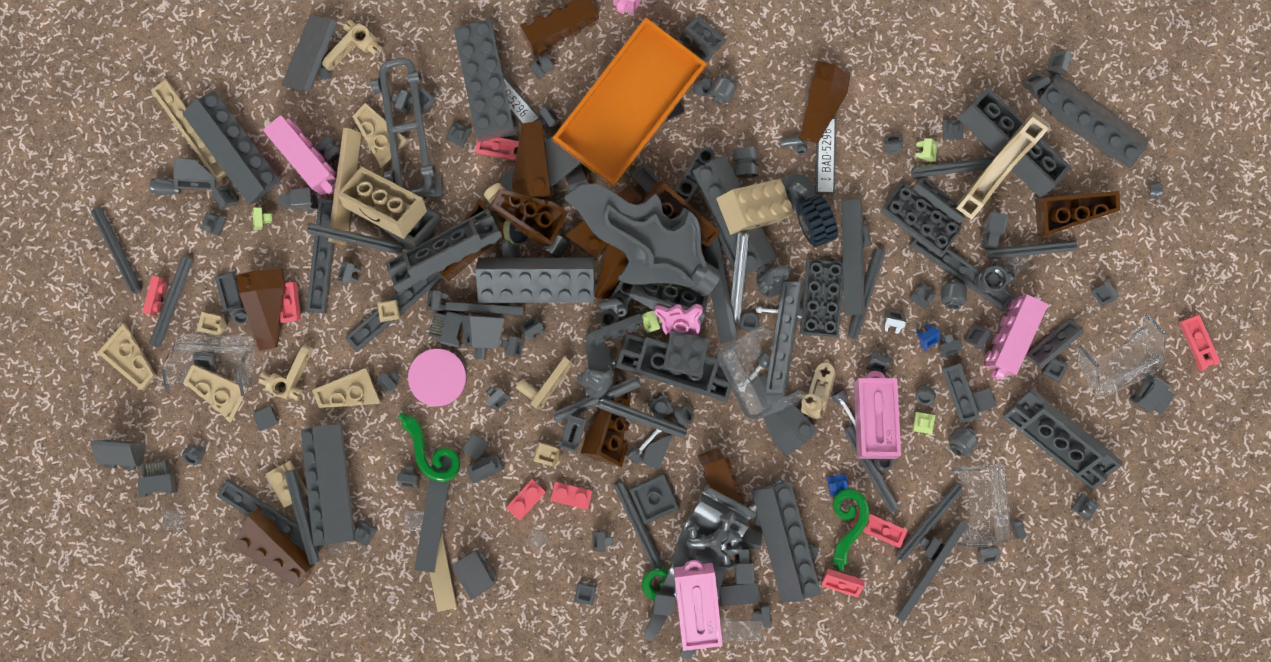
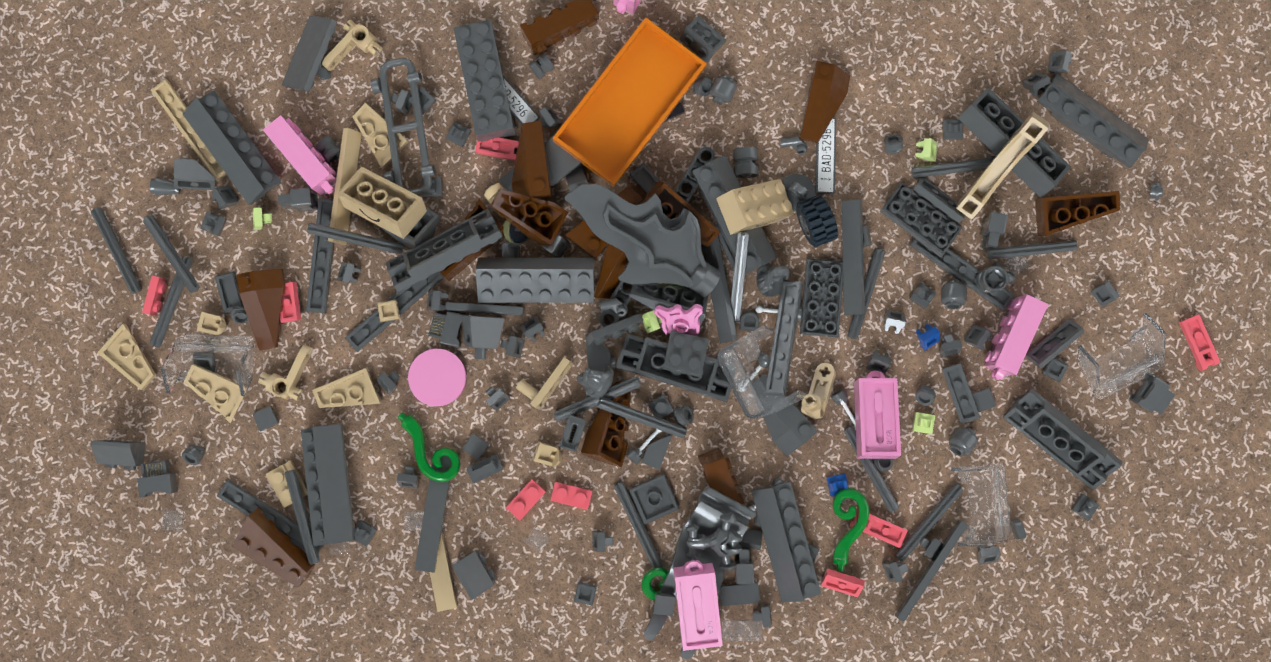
(171, 254): none -> dark grey axle
(894, 570): none -> dark grey tile

